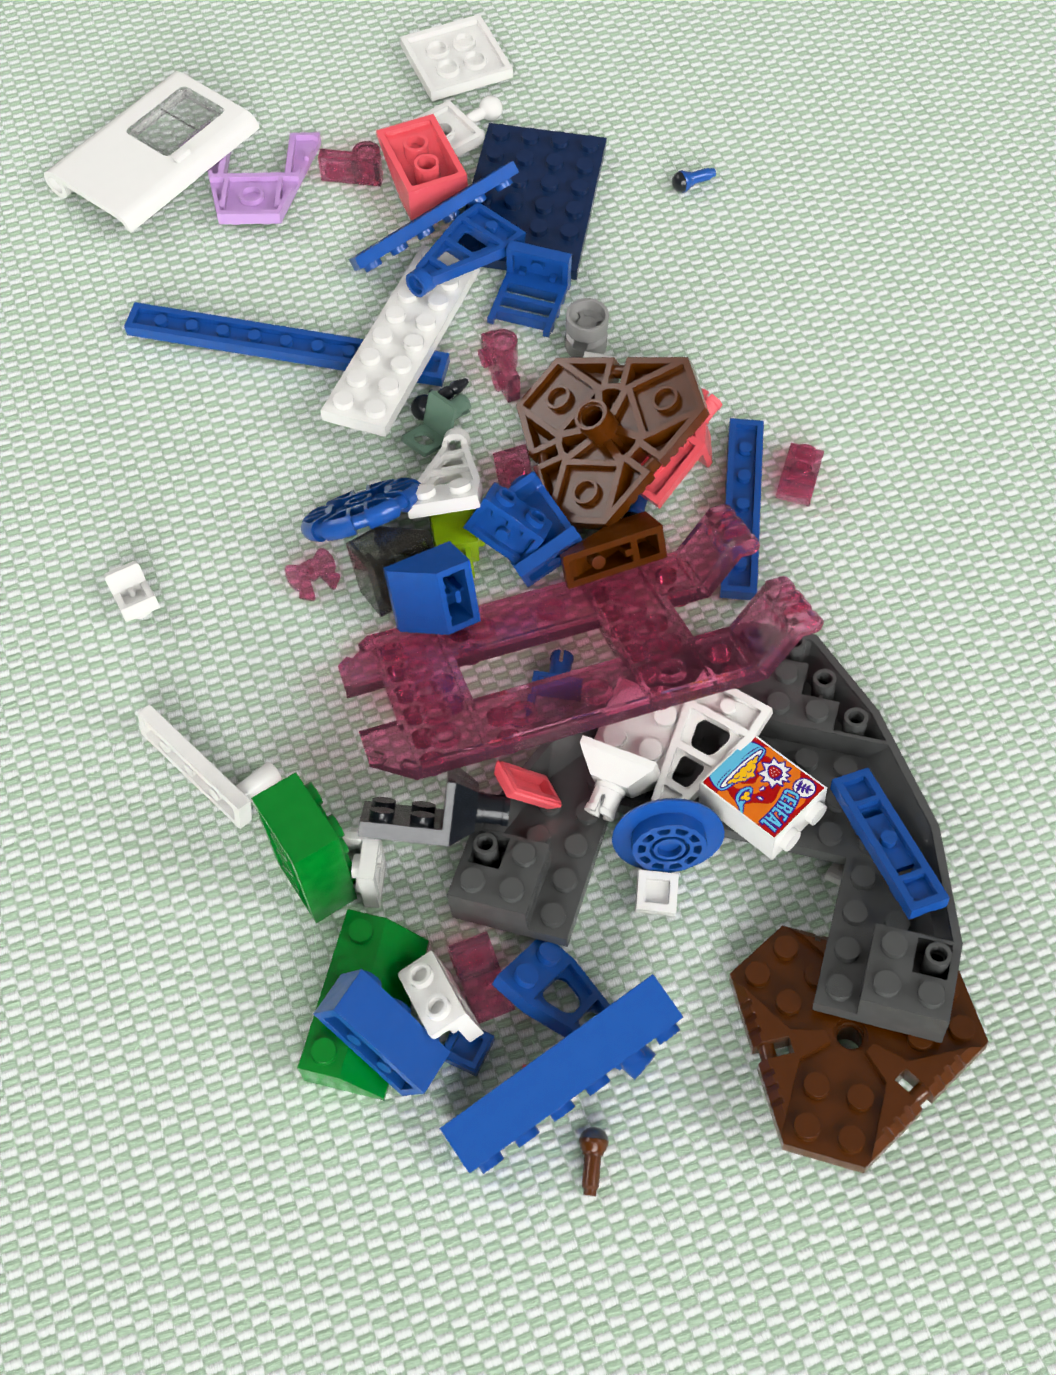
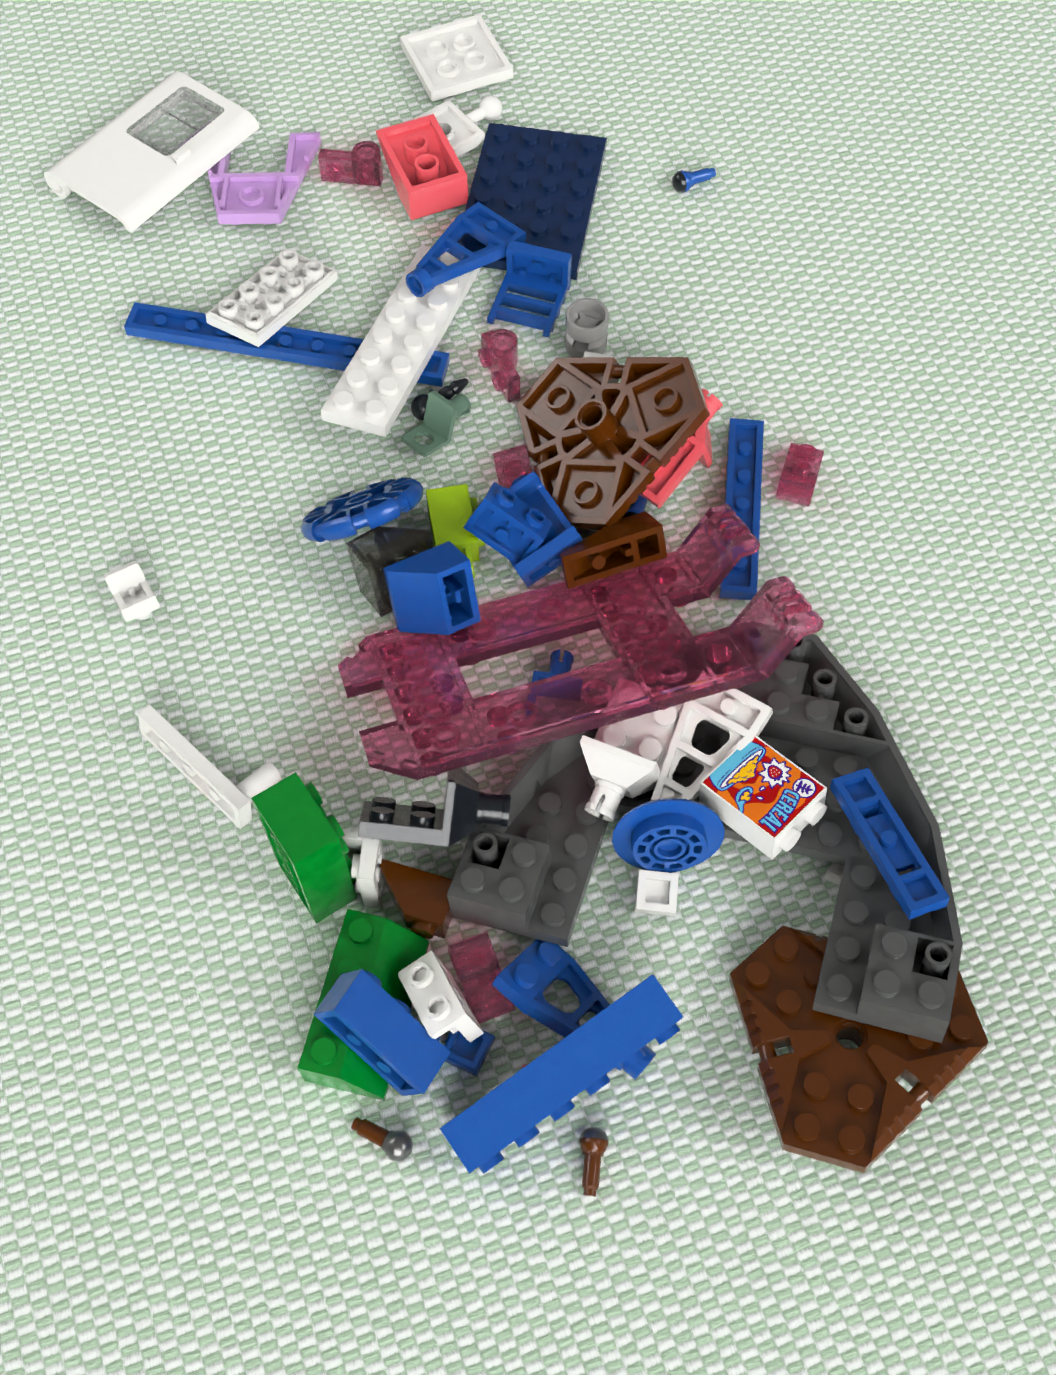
(271, 297): none -> white tile
(301, 575): clear pink piece -> none
(396, 1144): none -> piece
(419, 898): none -> reddish brown slope
(423, 225): blue plate -> none
(450, 466): white plate -> none
(526, 785): coral tile -> none

